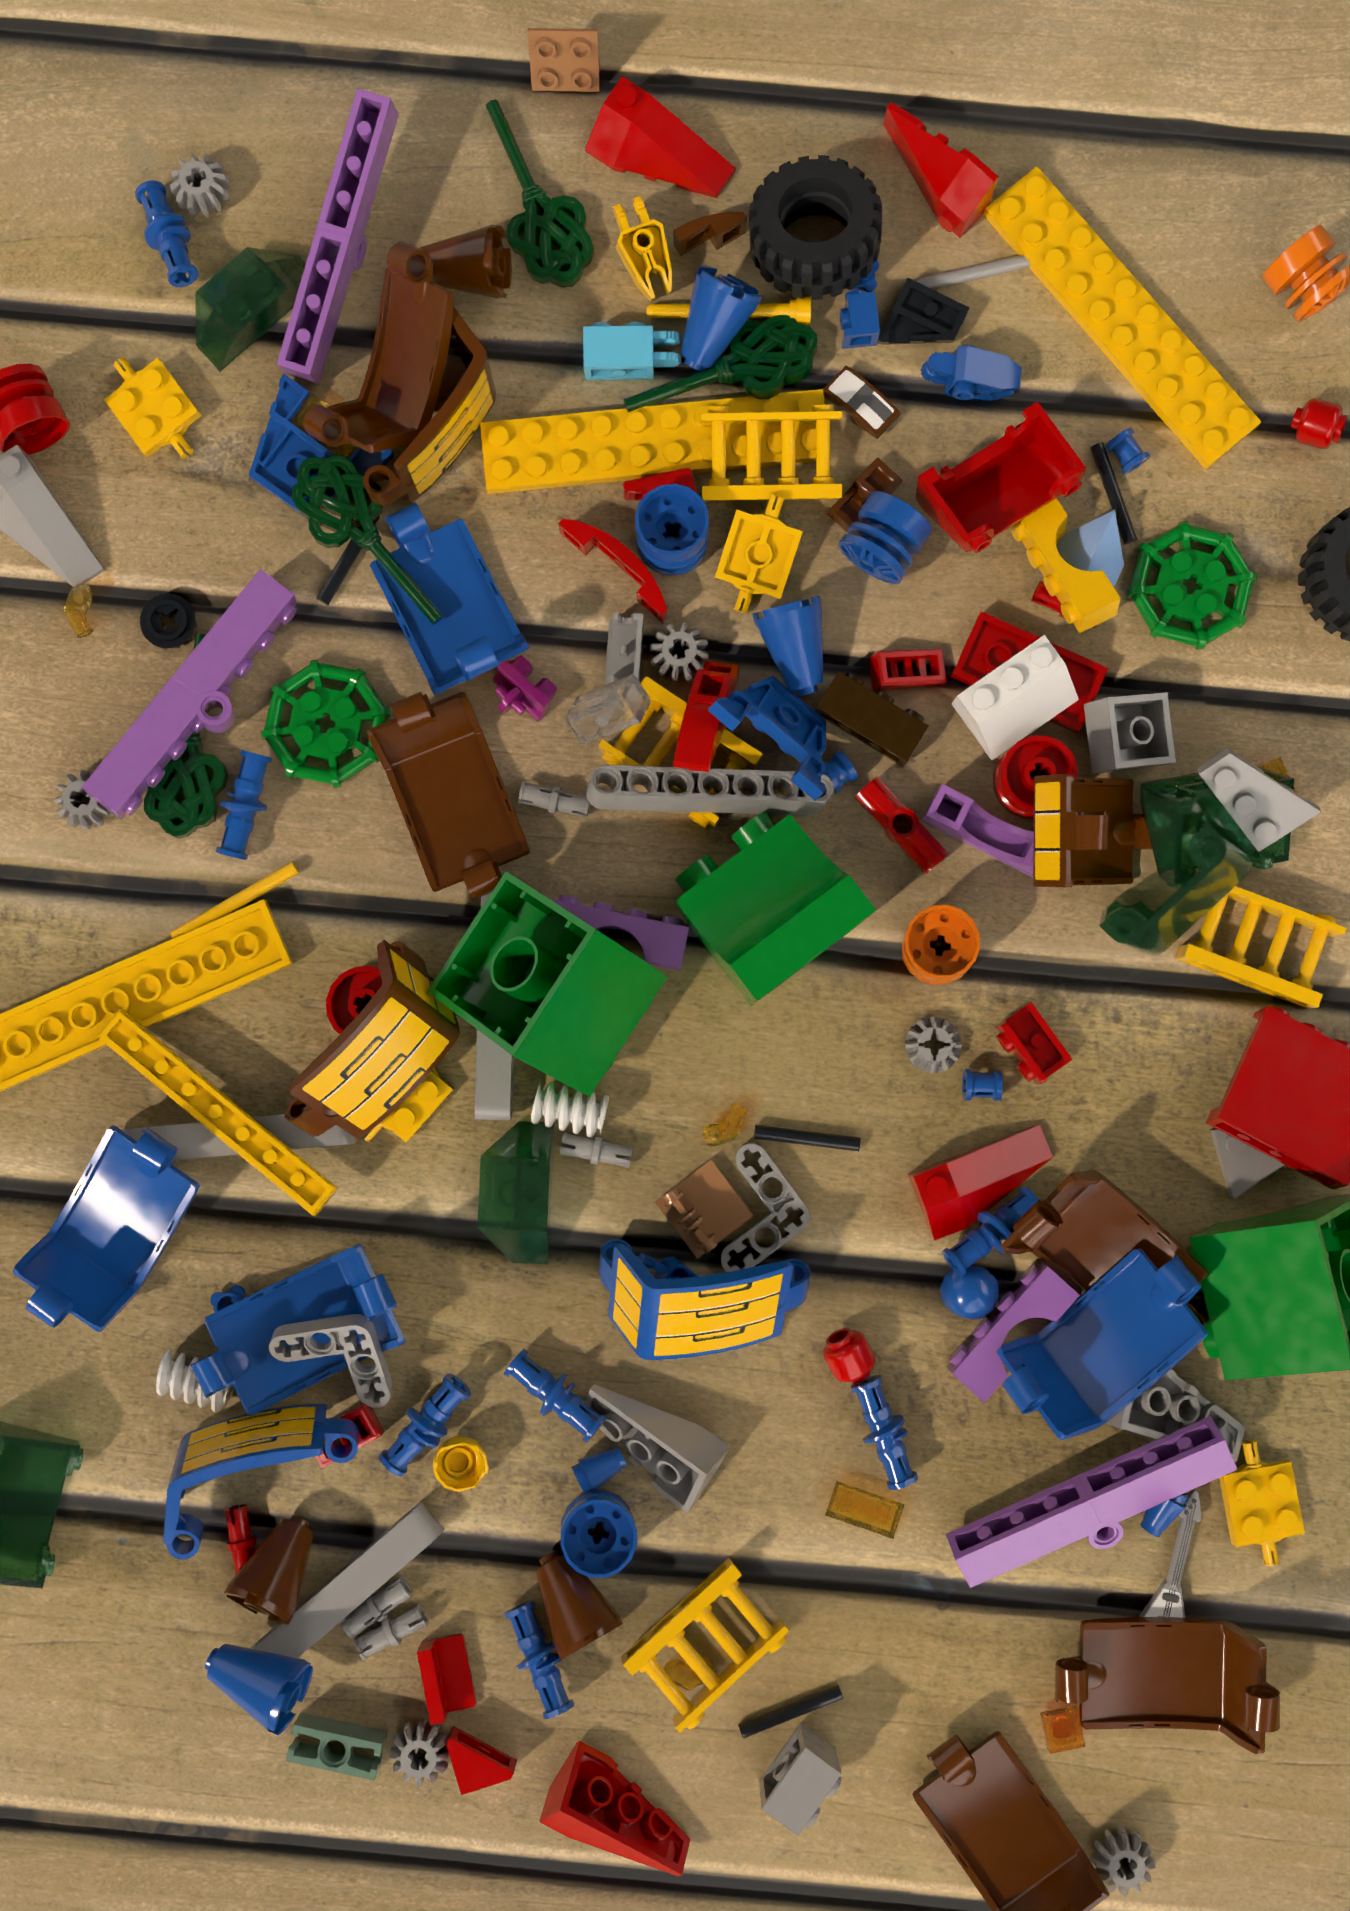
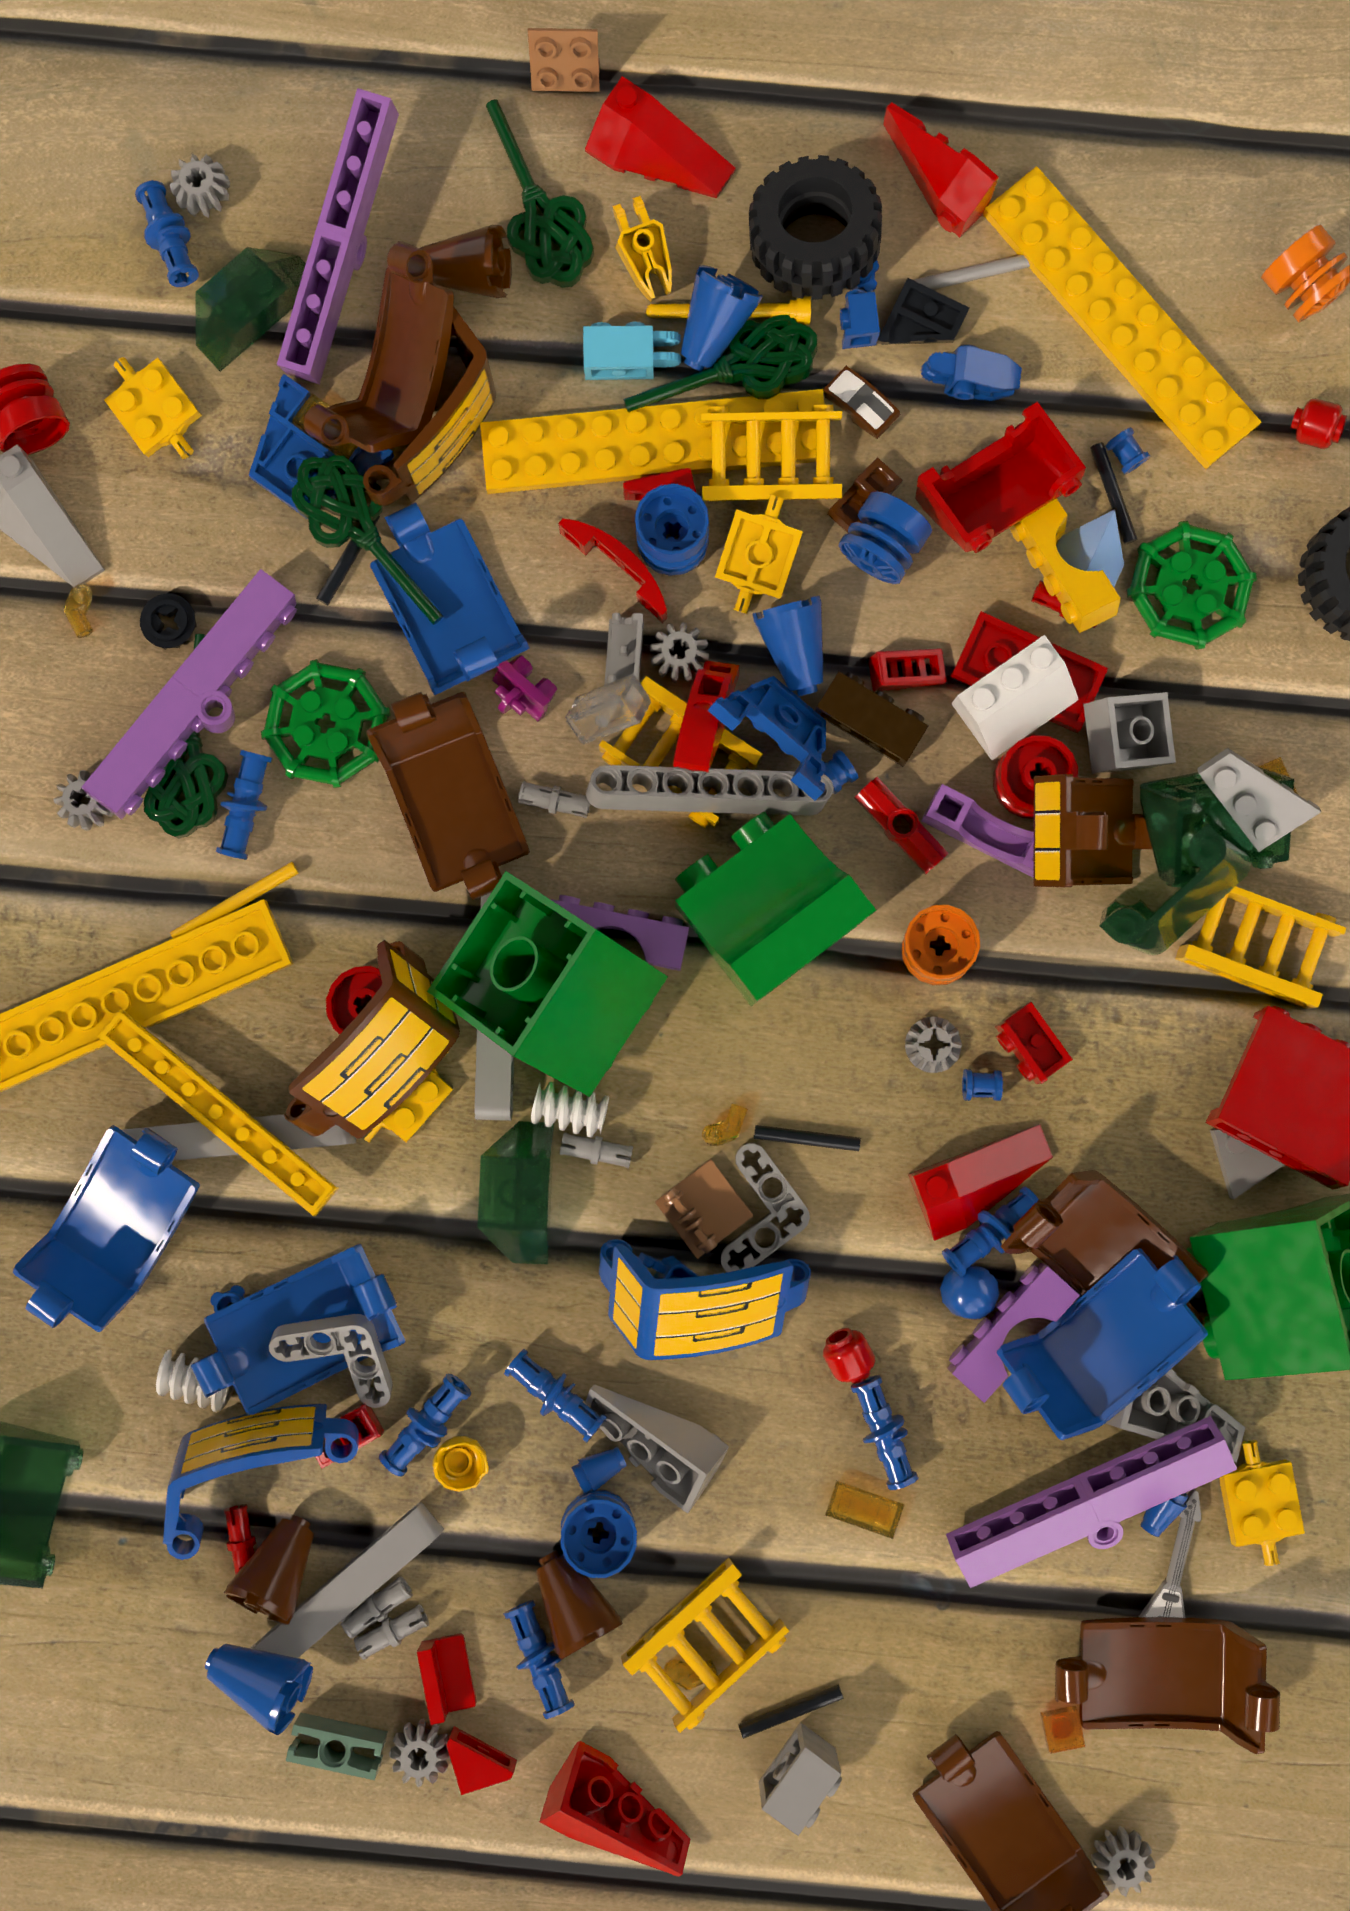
(718, 227): reddish brown slope -> none

